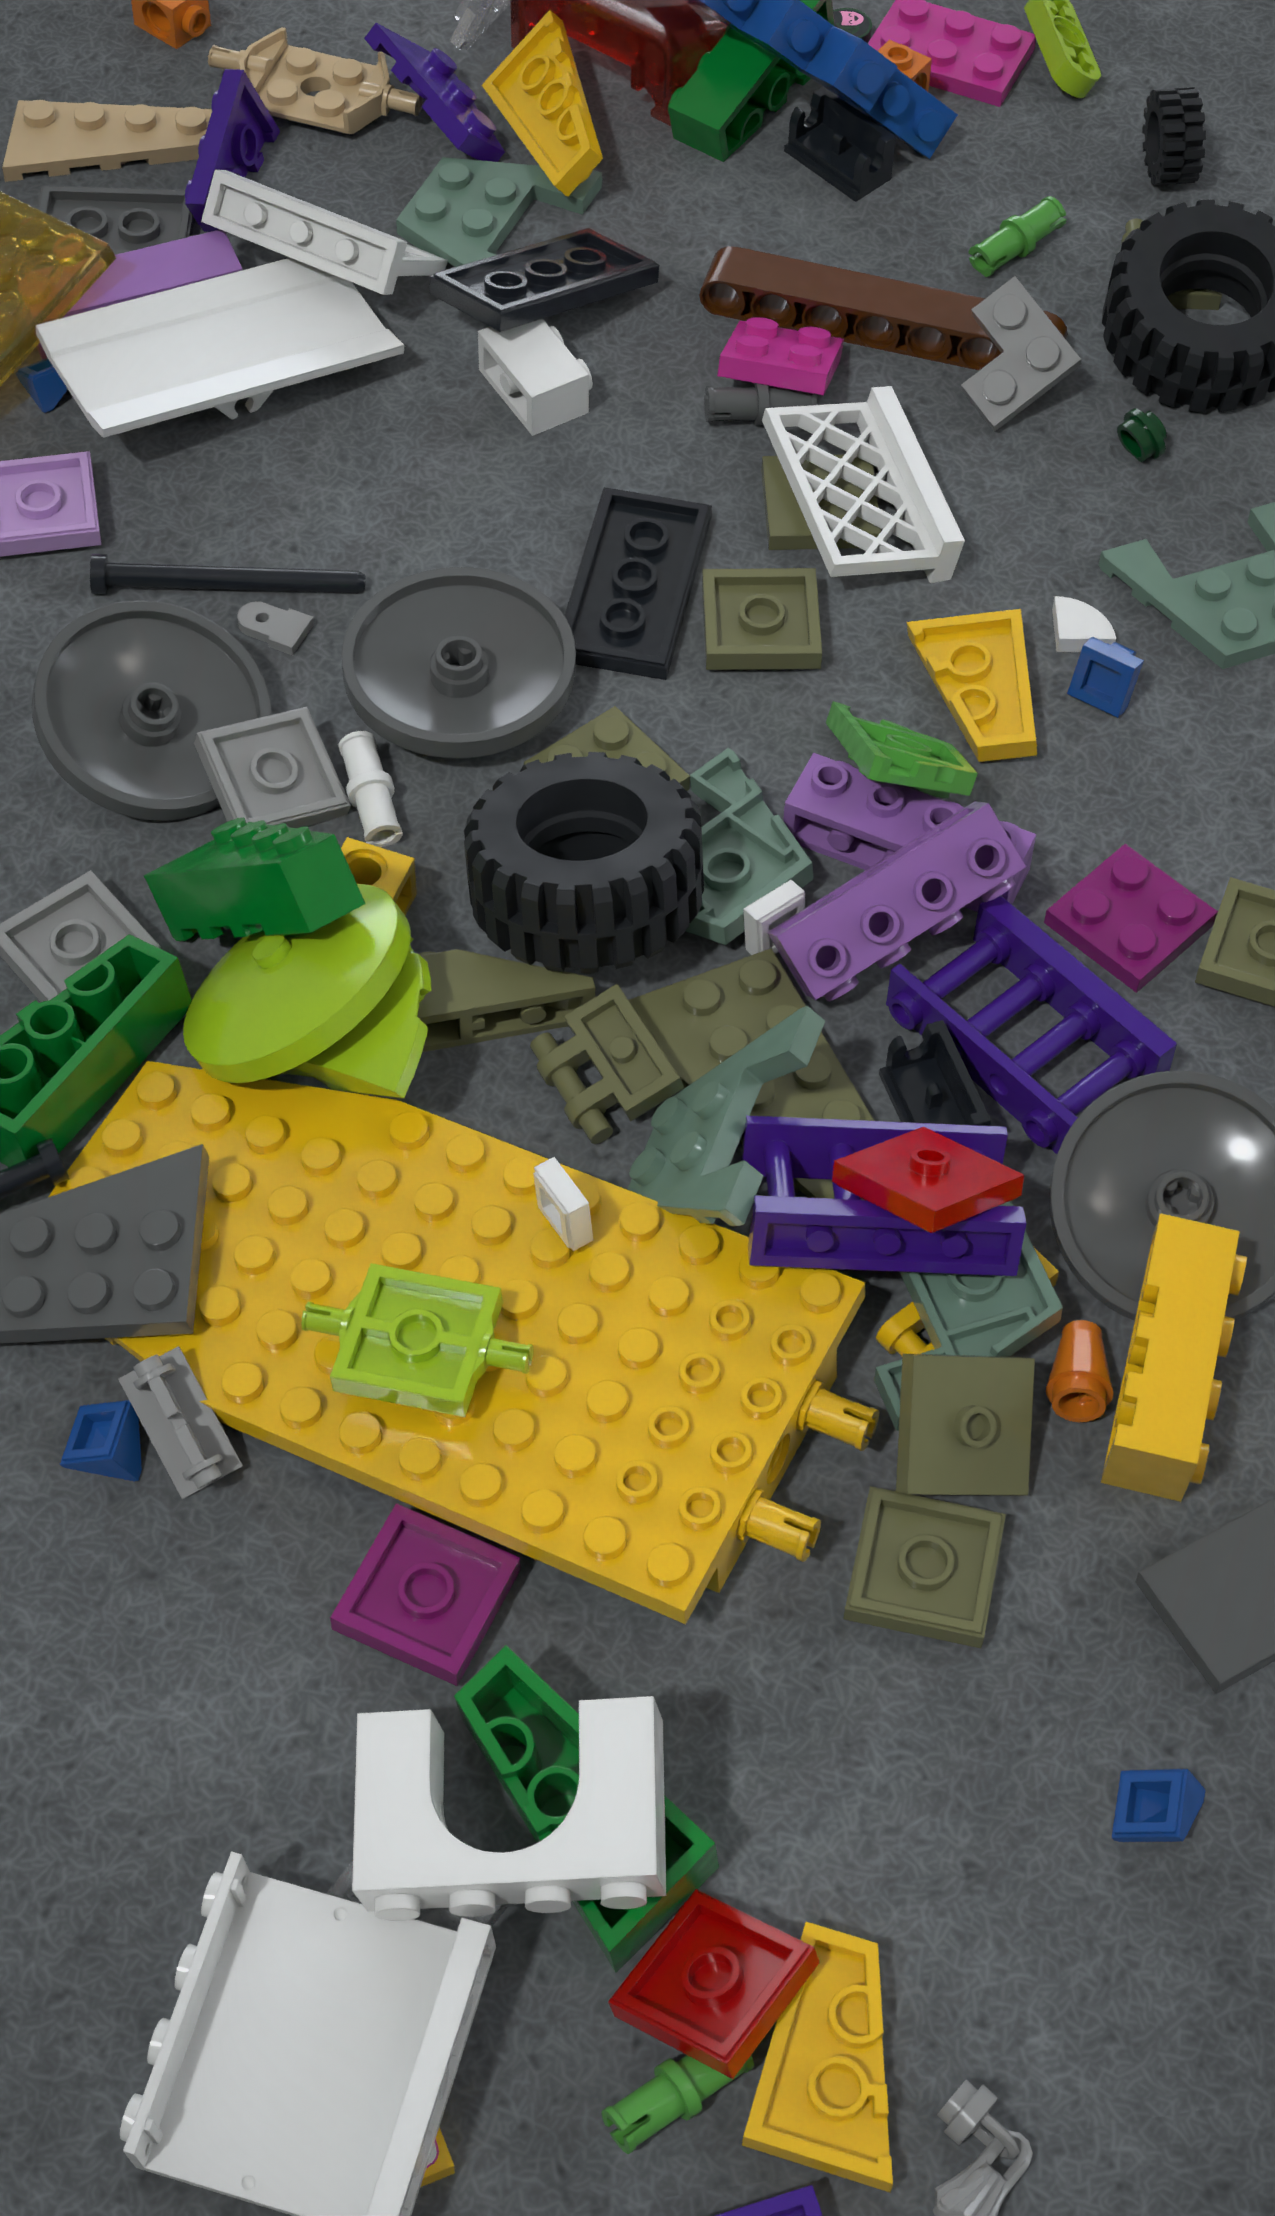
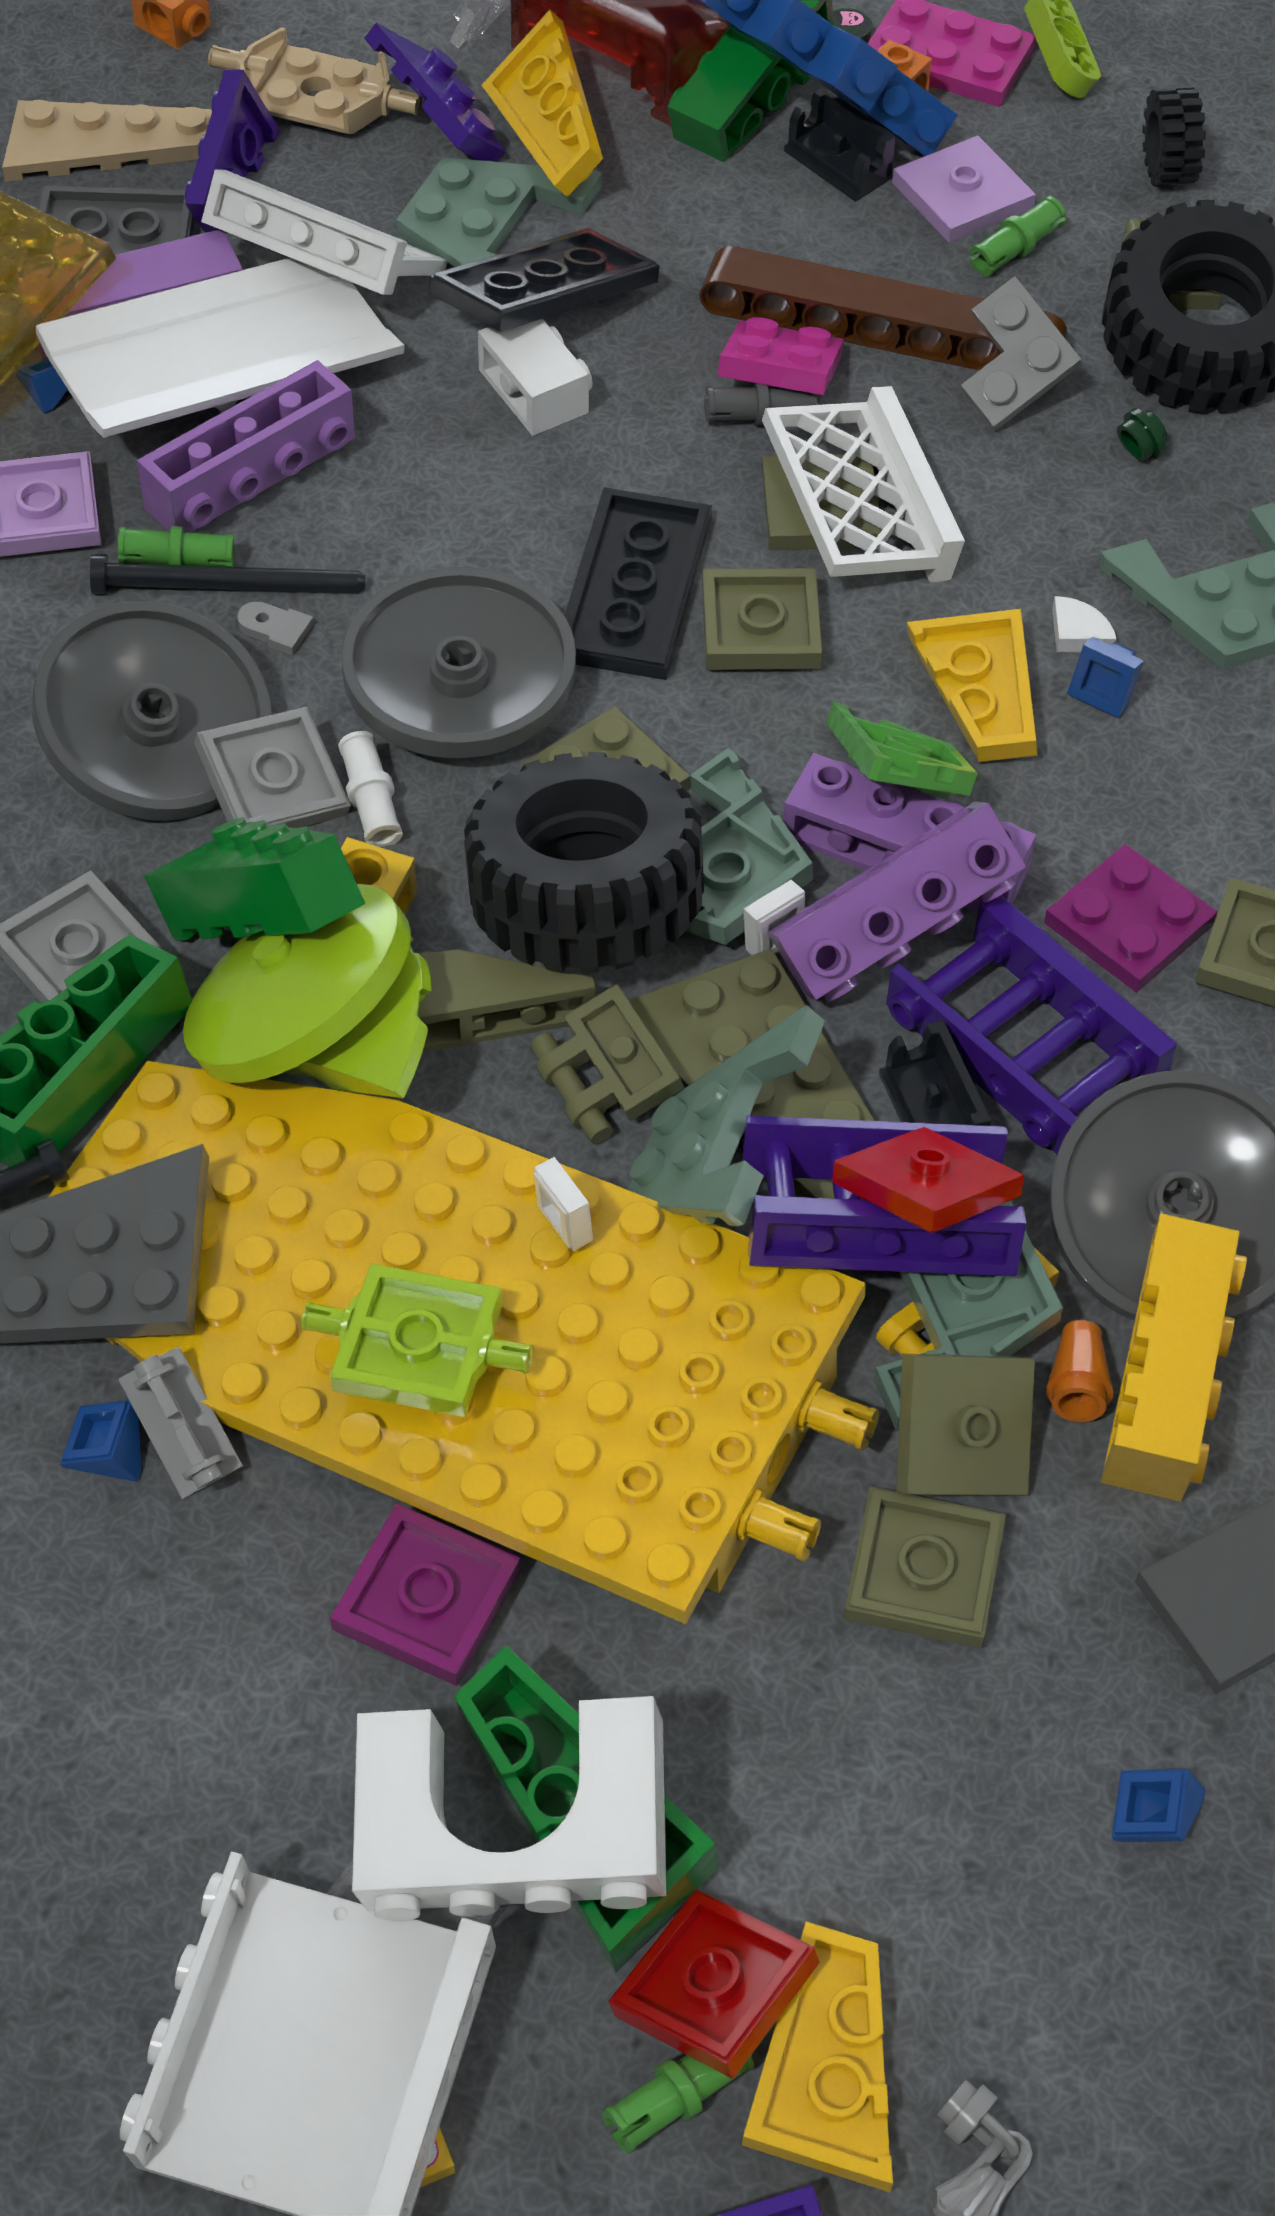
(175, 547): none -> bright green pin
(247, 448): none -> medium lavender brick
(963, 188): none -> lavender plate

